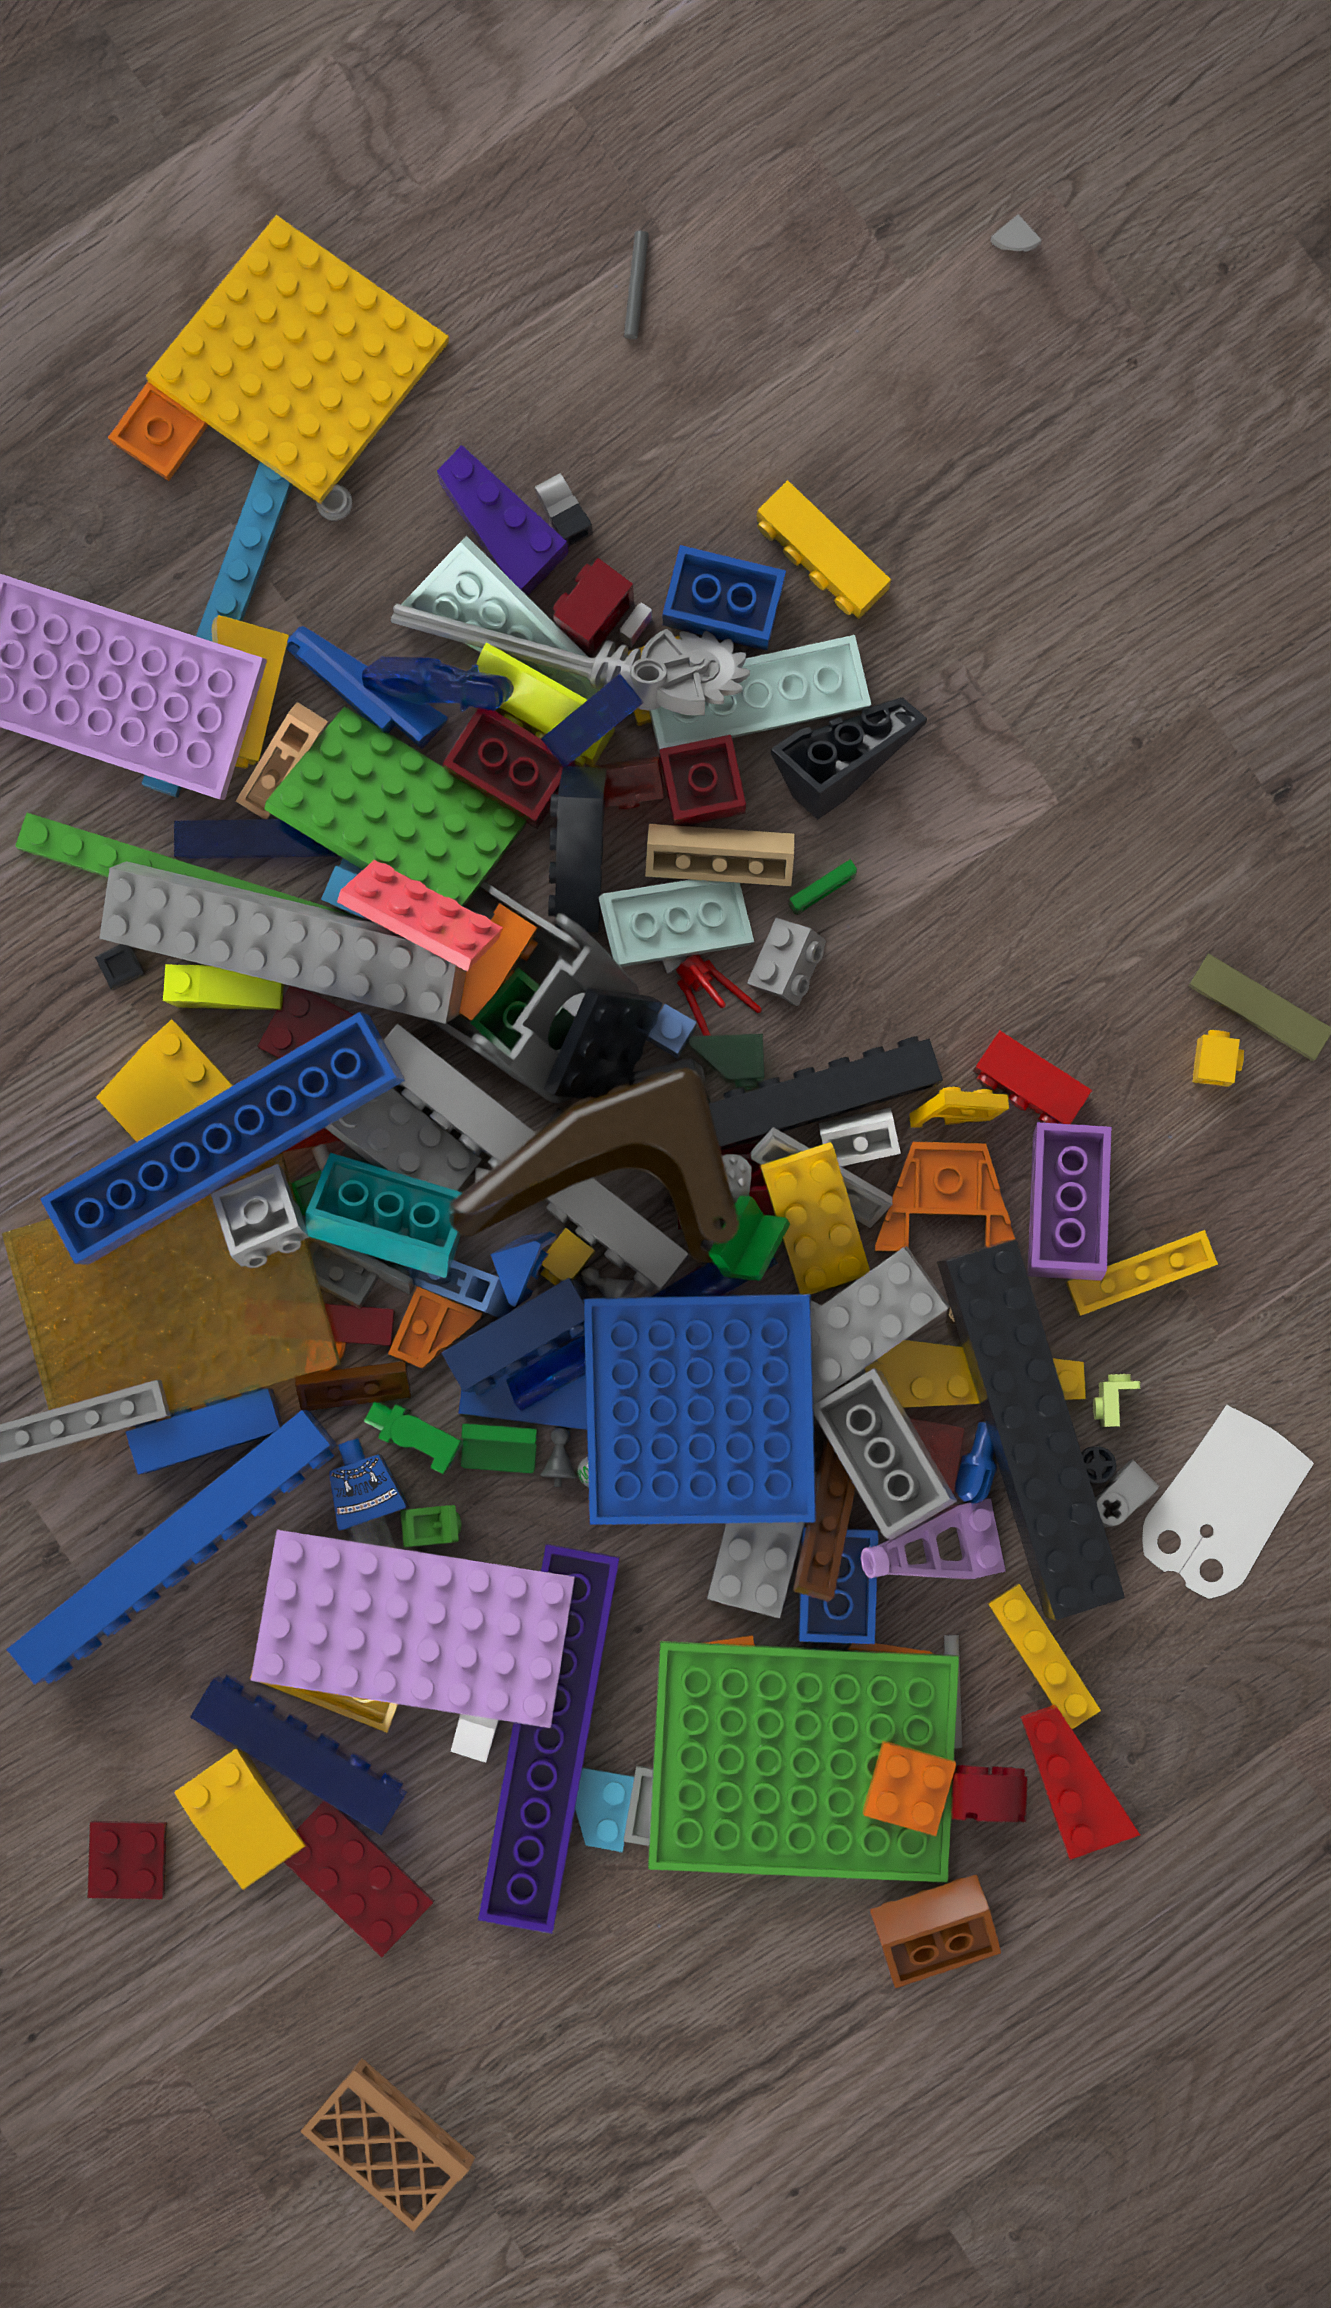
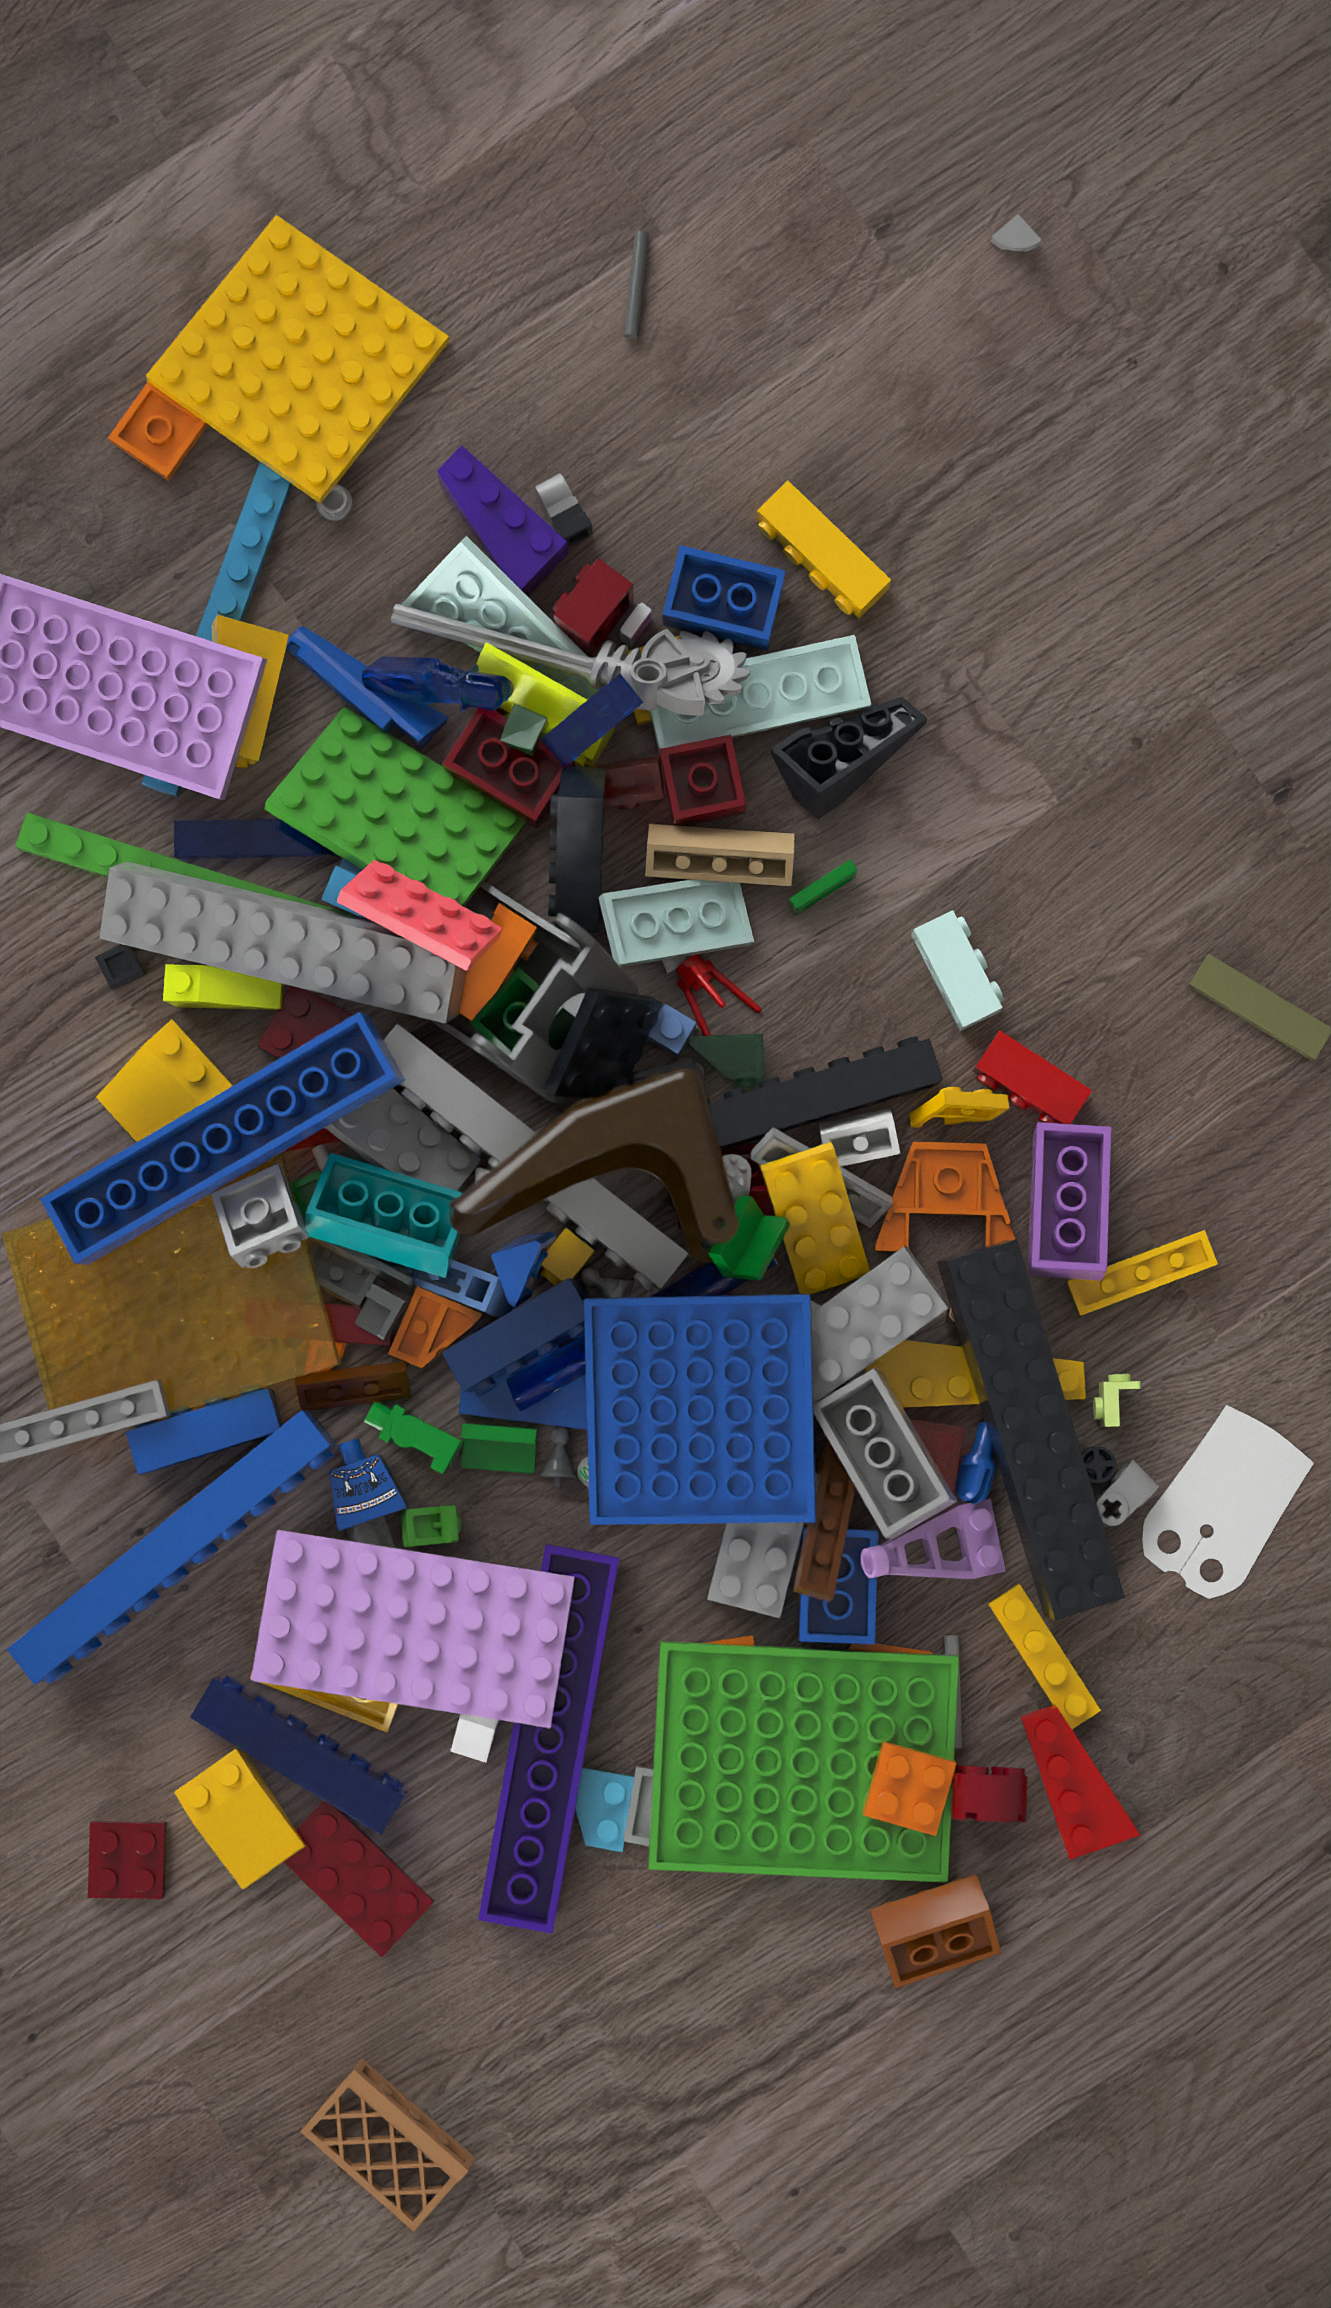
(285, 750): light nougat slope -> none
(380, 1312): none -> dark grey panel
(524, 730): none -> dark green slope
(787, 961): light grey bracket -> none
(958, 970): none -> light aqua brick
(1217, 1059): yellow brick -> none

